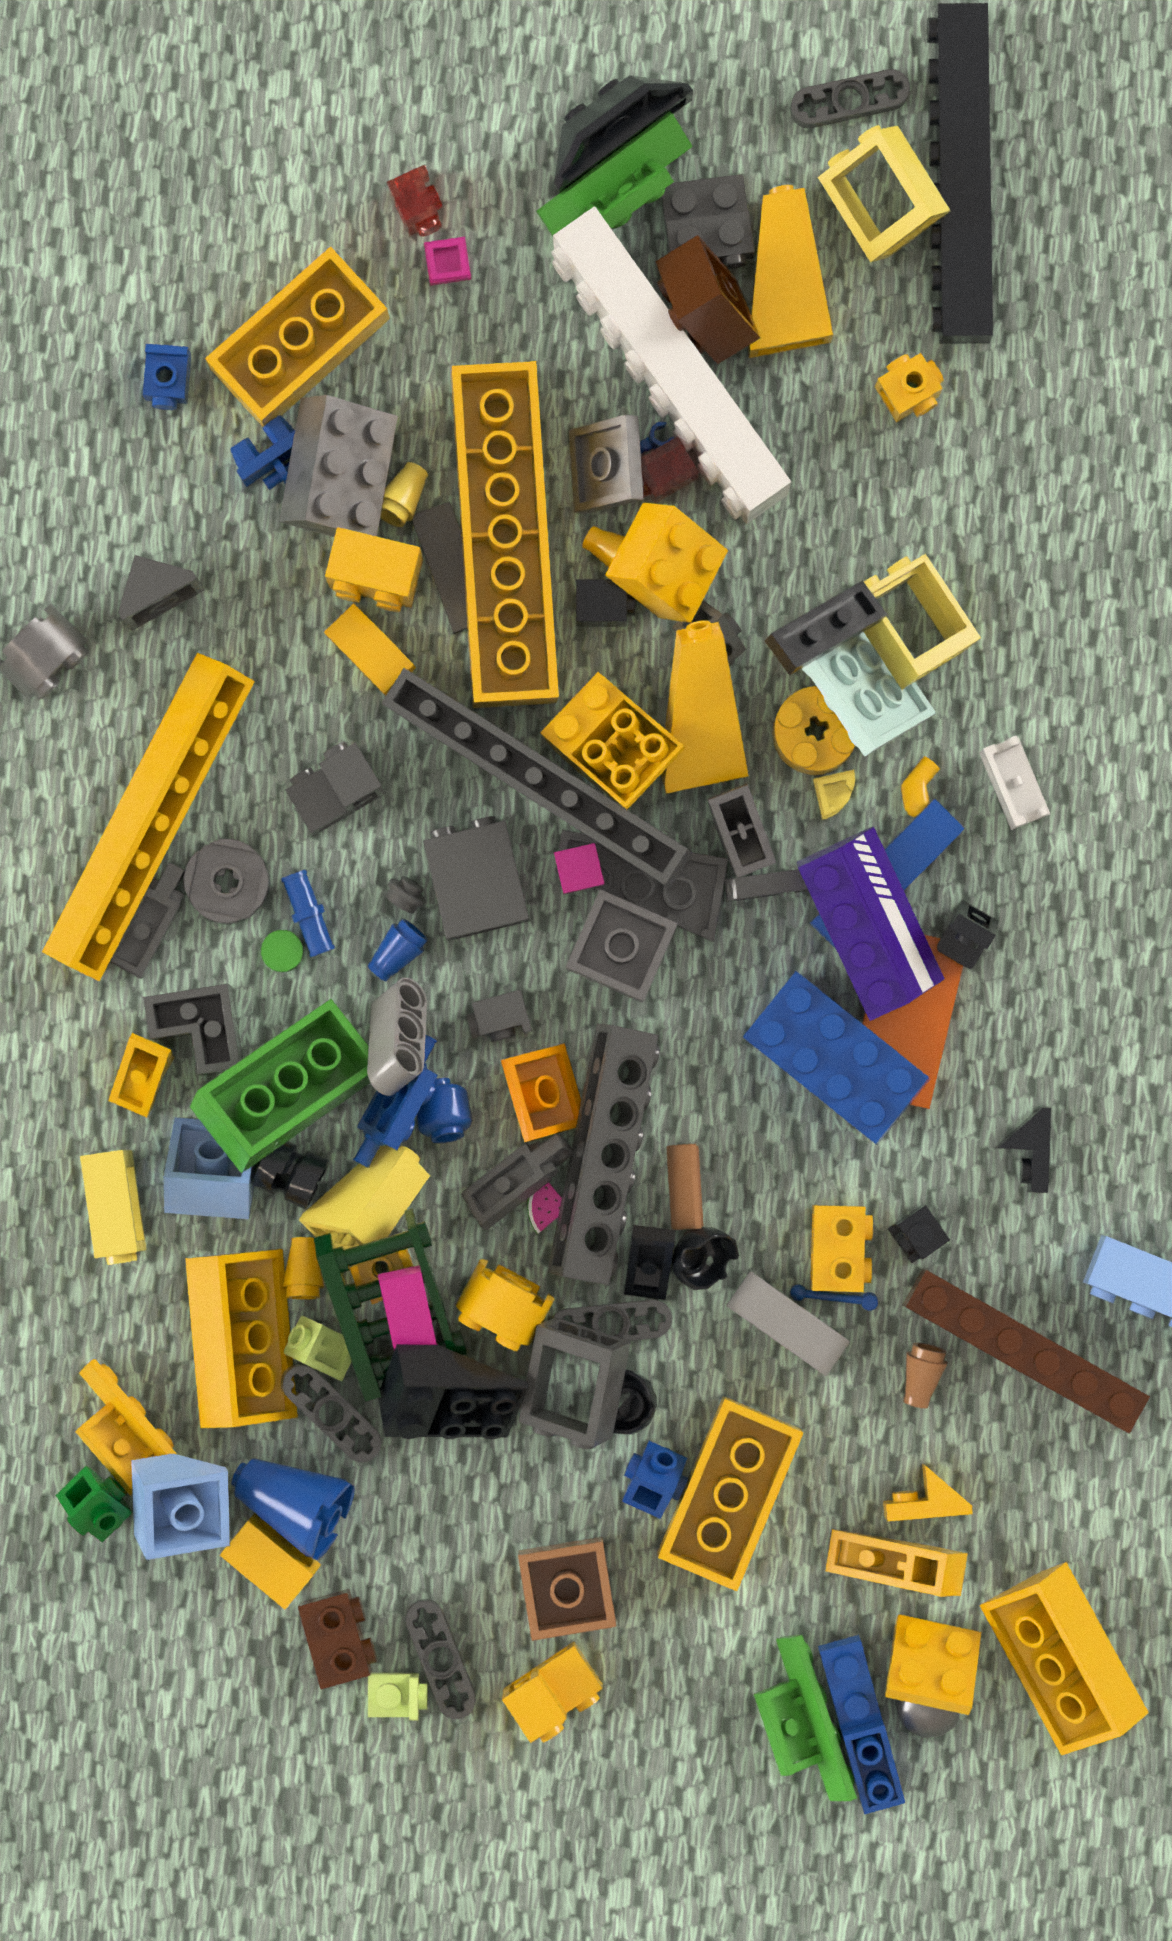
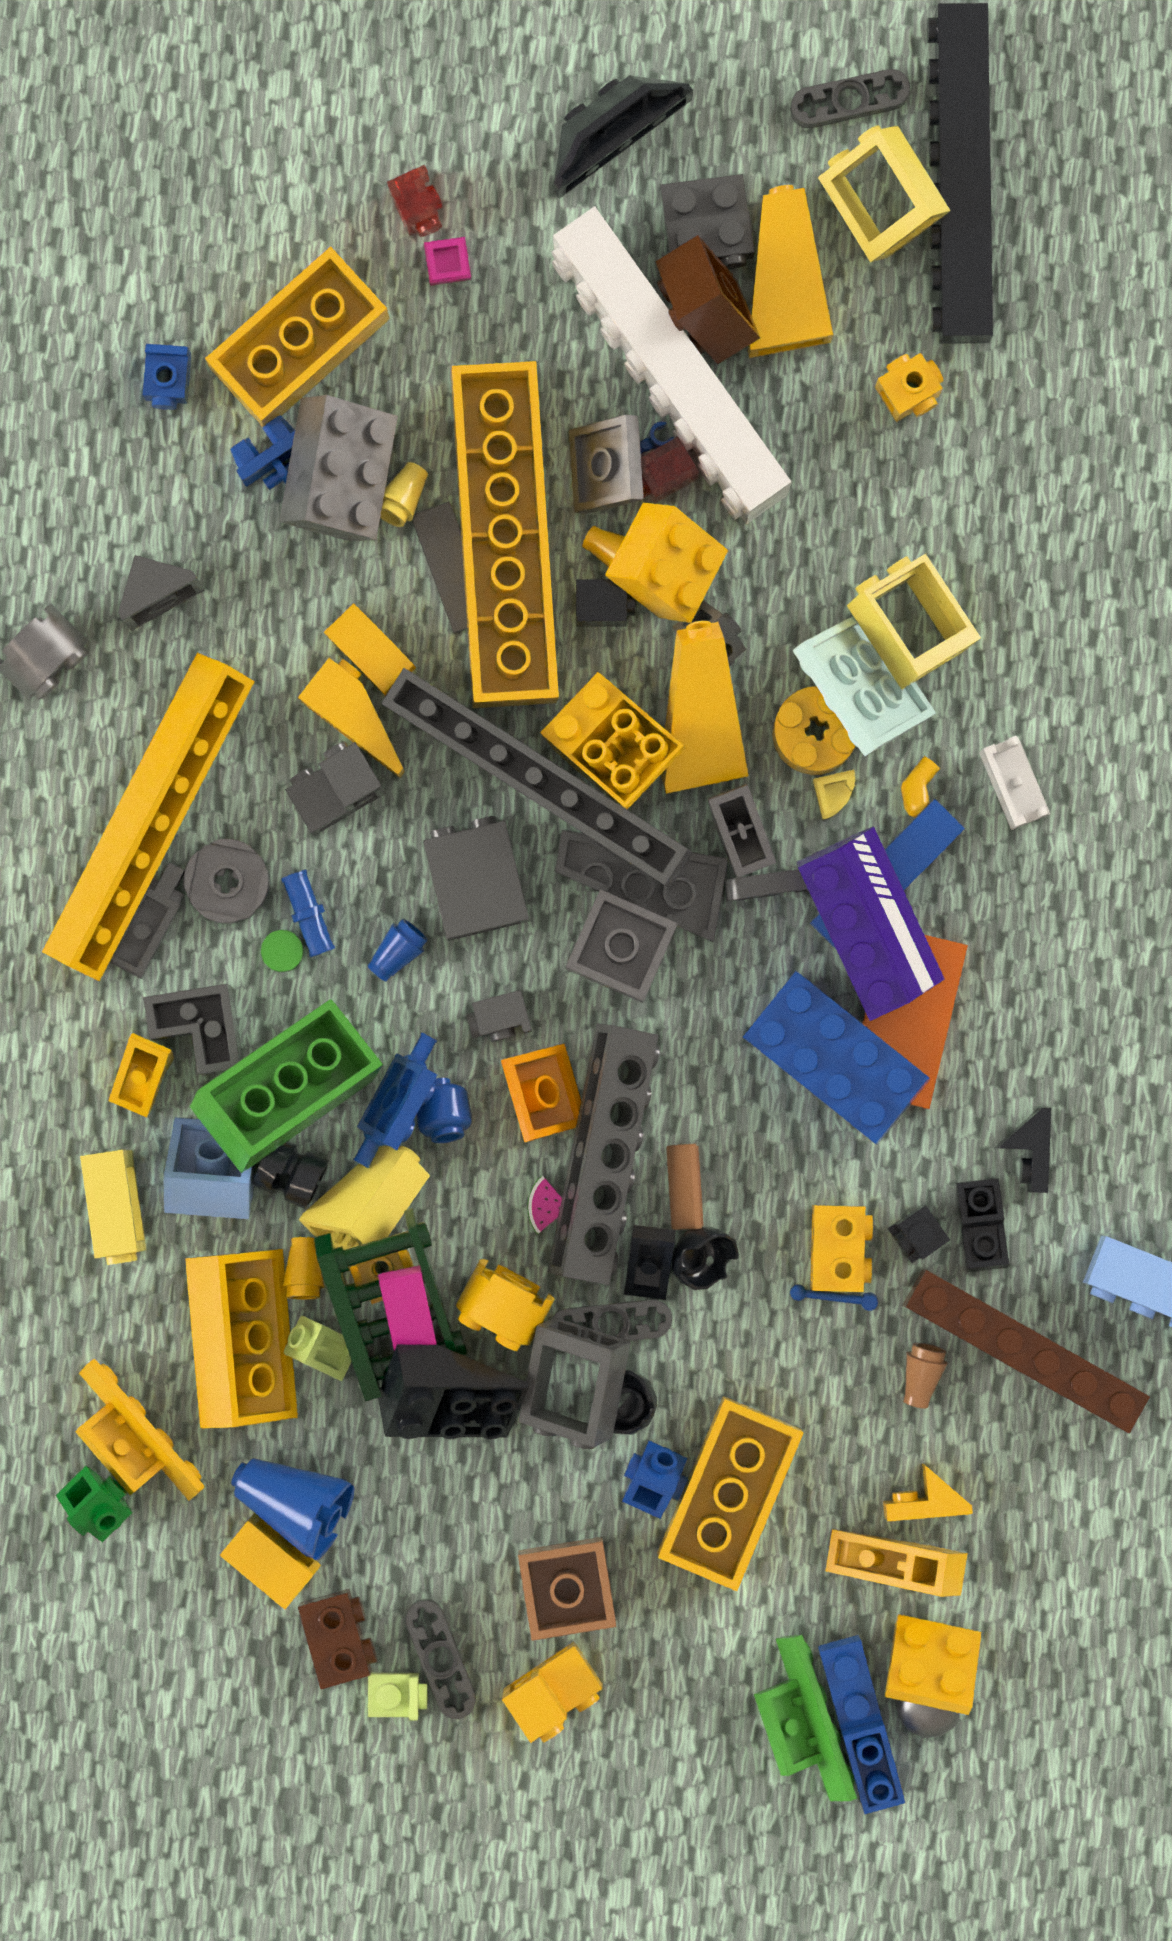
(179, 1505): light blue slope -> none
(345, 705): none -> yellow slope
(345, 1443): dark grey beam -> none
(373, 569): yellow brick -> none
(397, 1036): light grey beam -> none
(405, 894): dark grey plate -> none
(515, 1179): dark grey hinge -> none
(579, 868): dark pink tile -> none
(623, 180): bright green bracket -> none
(788, 1323): light grey beam -> none
(825, 627): black hinge -> none
(967, 935): black slope -> none
(982, 1225): none -> black slope
(1064, 1660): yellow slope -> none

